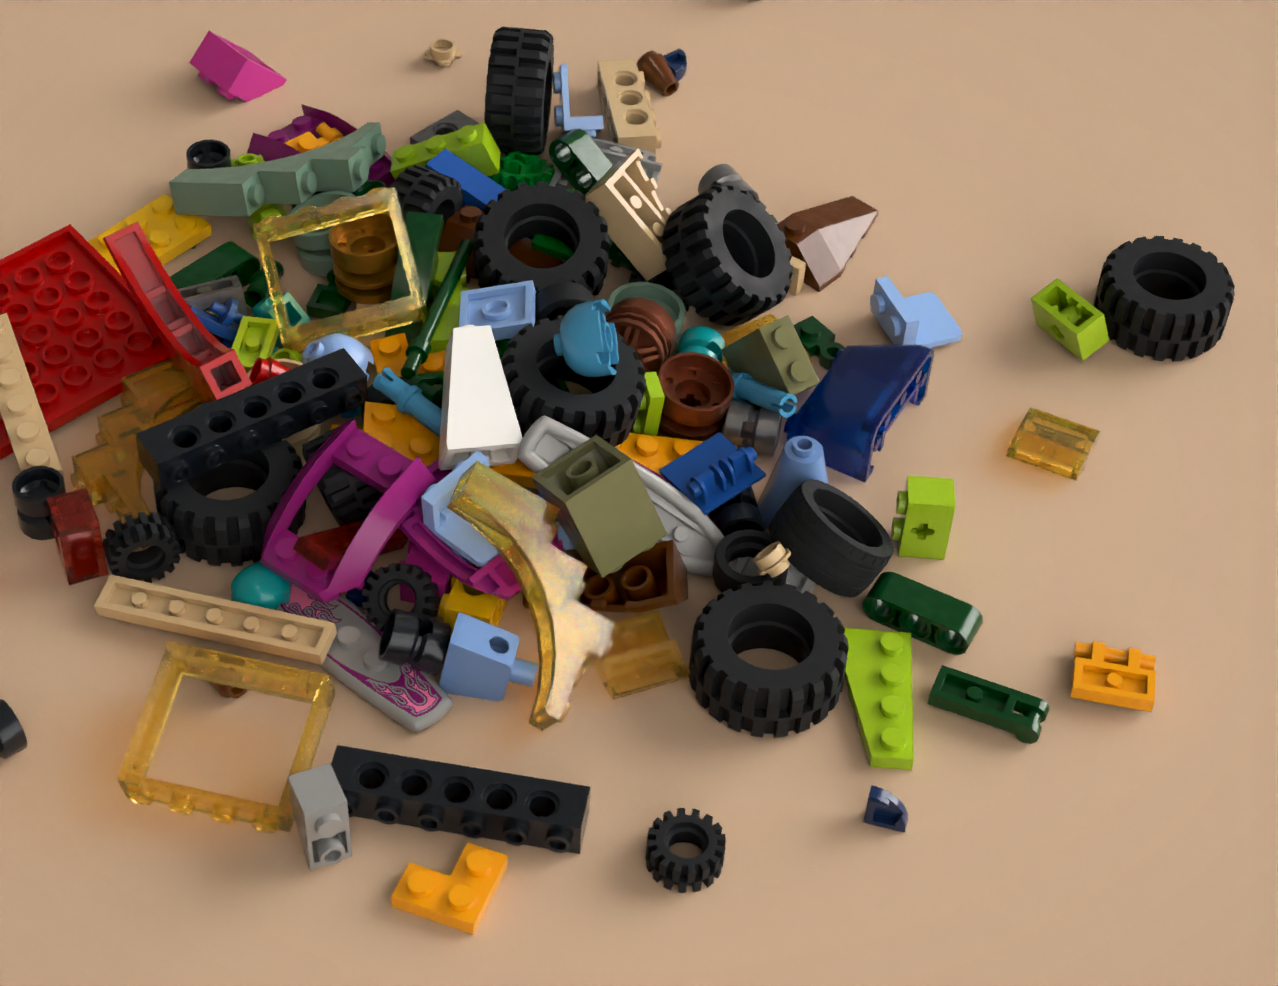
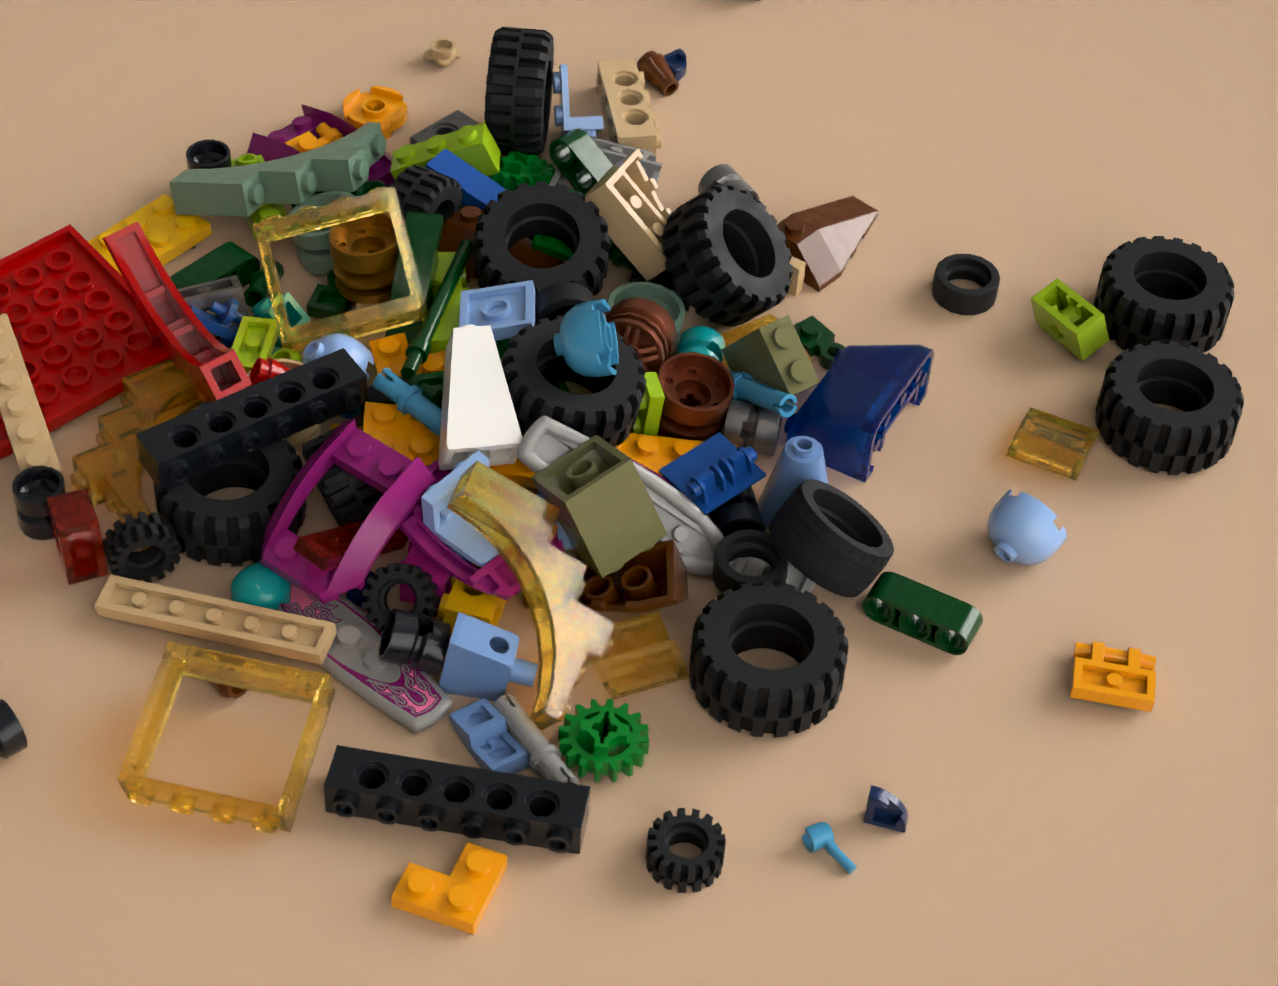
(234, 69): dark pink slope -> none
(321, 815): light grey slope -> none
(363, 108): none -> light orange plate
(487, 738): none -> medium blue slope
(544, 756): none -> light grey pin
(623, 745): none -> green gear
(772, 559): tan plate -> none
(821, 836): none -> dark azure hand
(881, 694): lime wing -> none
(914, 318): light blue bracket -> none
(925, 517): lime brick -> none
(963, 300): none -> black tyre
(989, 703): dark green plate -> none
(1024, 529): none -> light blue cylinder
(1161, 436): none -> black tyre

